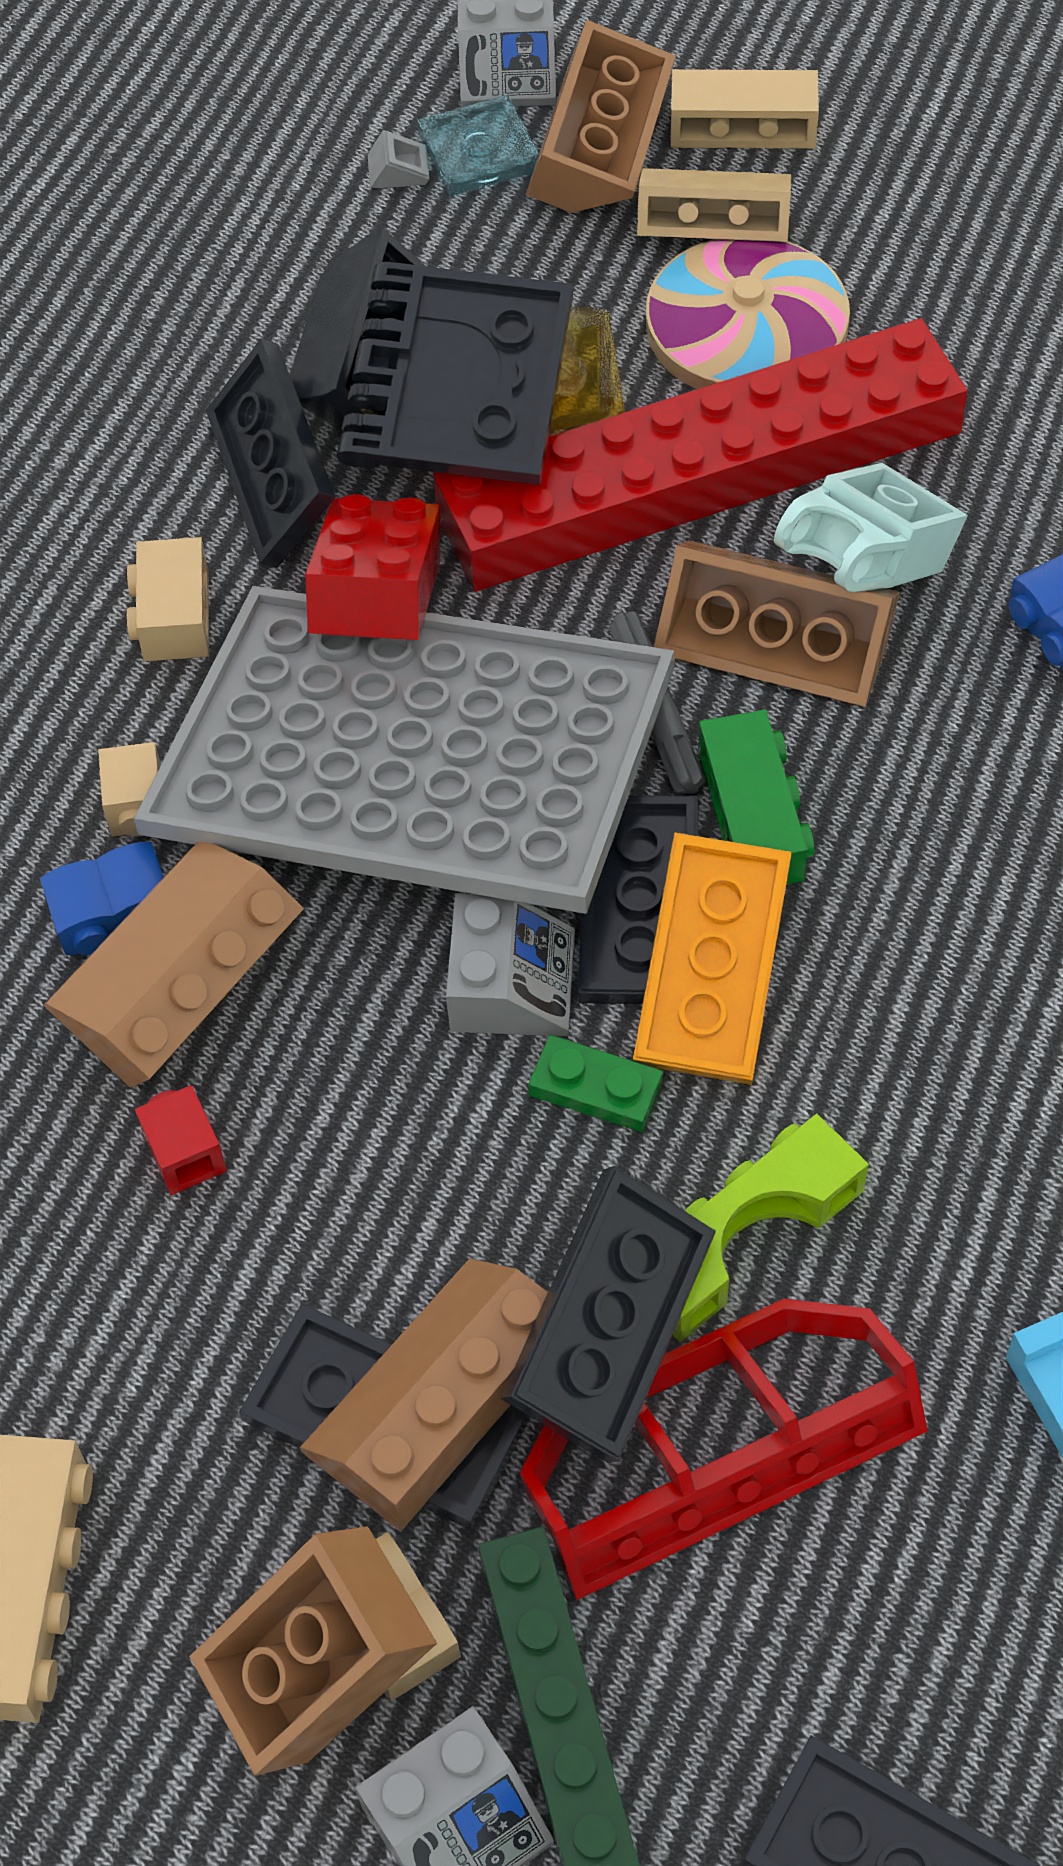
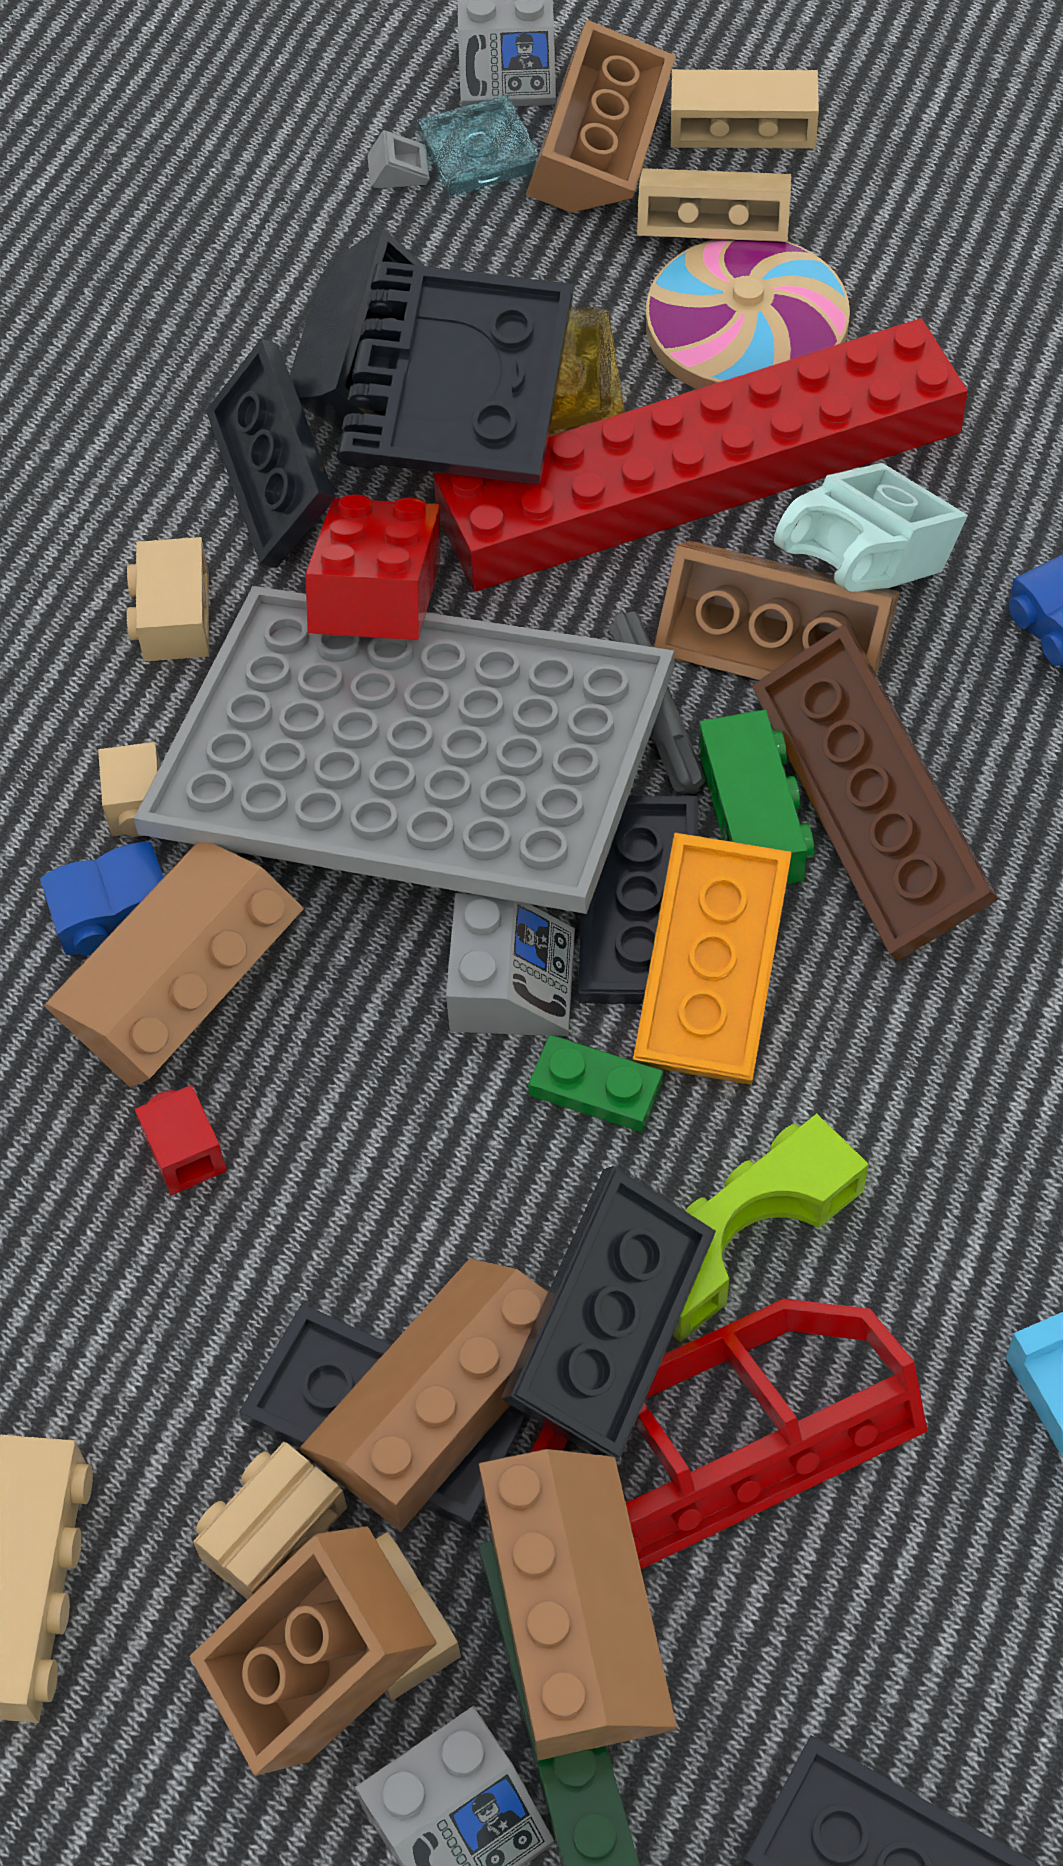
(267, 1519): none -> tan brick
(575, 1601): none -> medium nougat slope
(874, 794): none -> reddish brown plate

